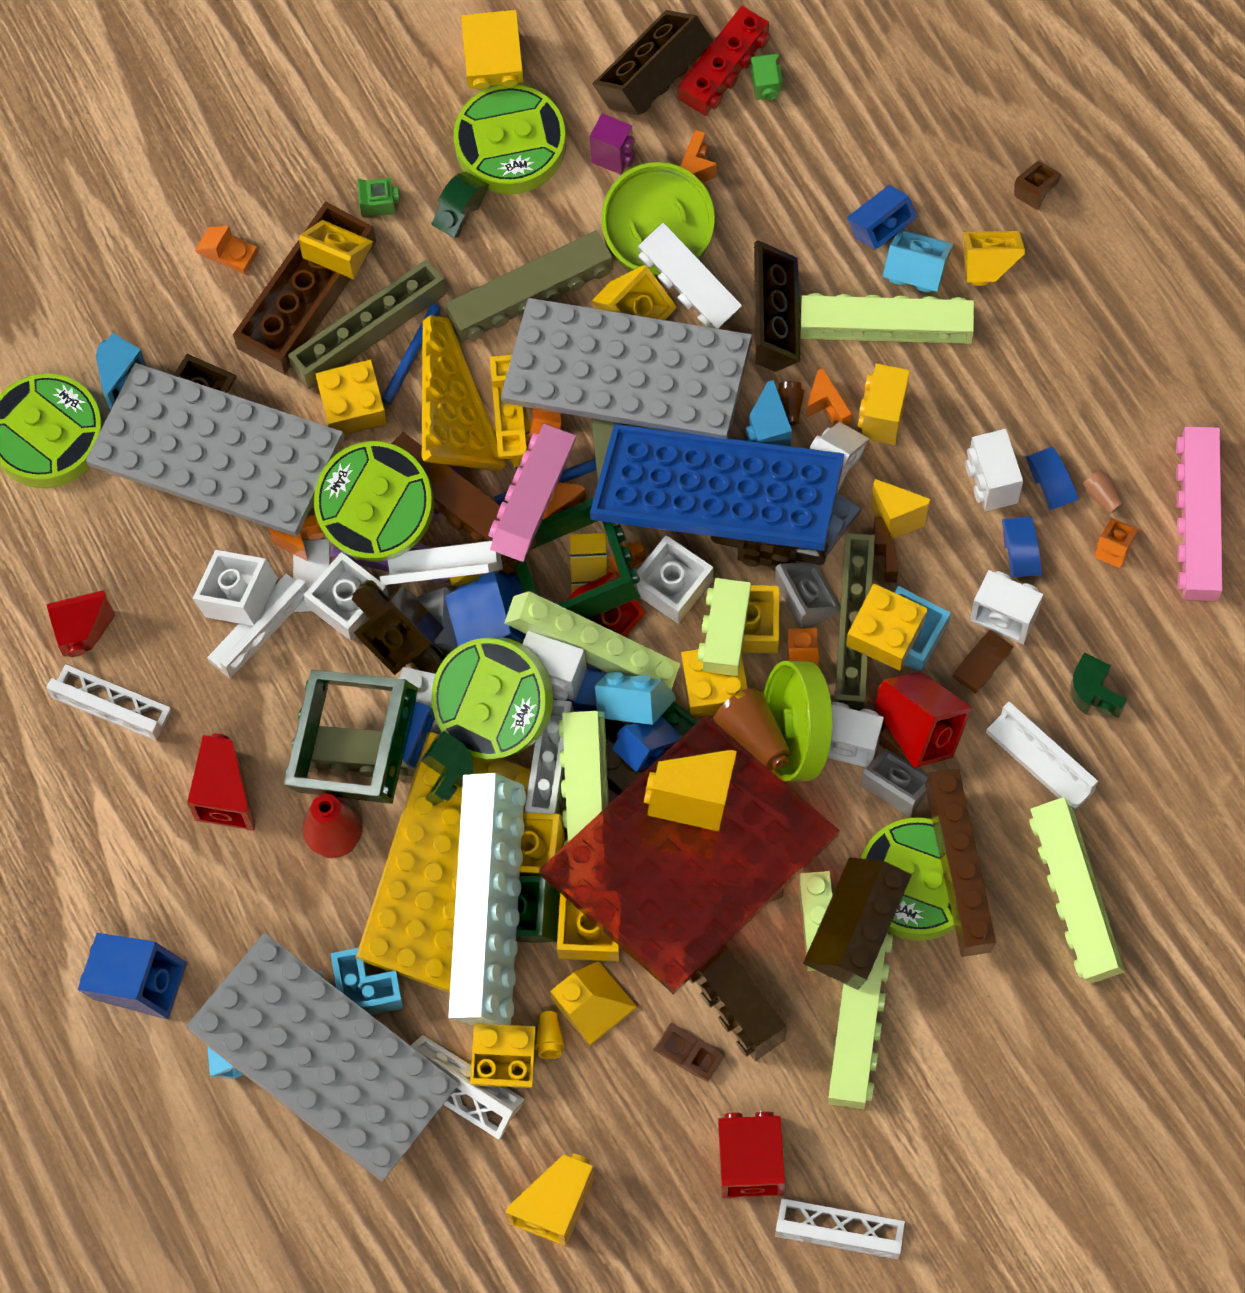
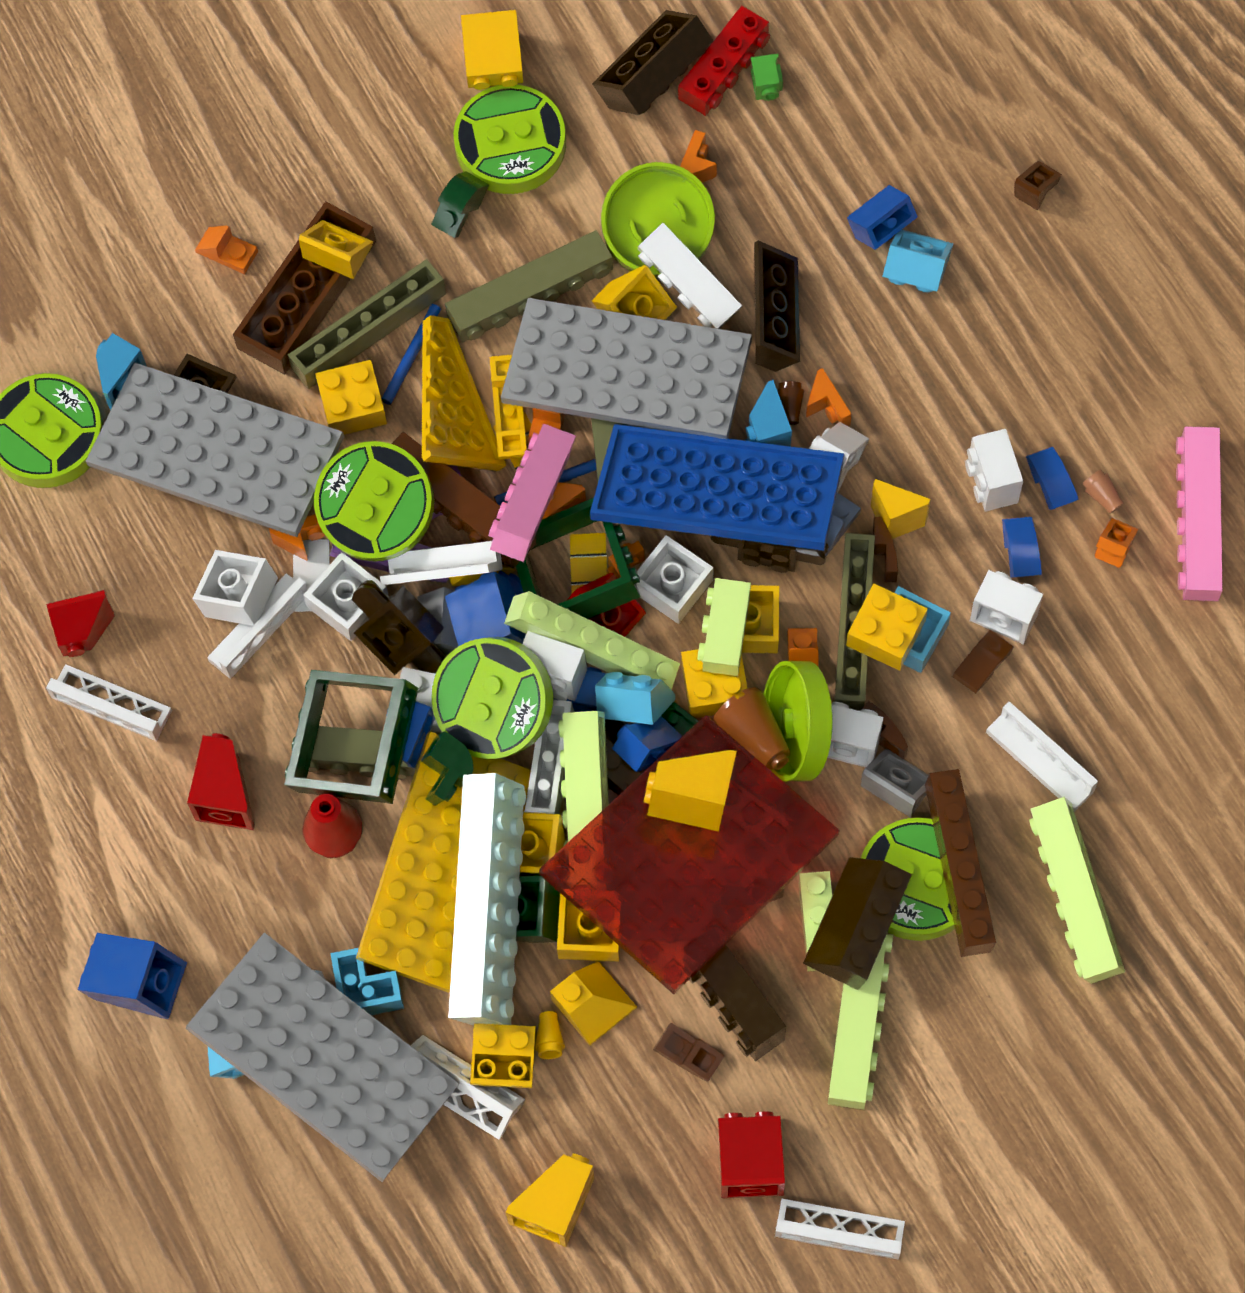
(377, 197): bright green window -> none
(612, 144): magenta brick -> none
(806, 593): light grey slope -> none
(883, 403): yellow brick -> none
(887, 319): yellowish green brick -> none
(922, 717): red slope -> none
(990, 254): yellow slope -> none
(1087, 688): dark green brick -> none

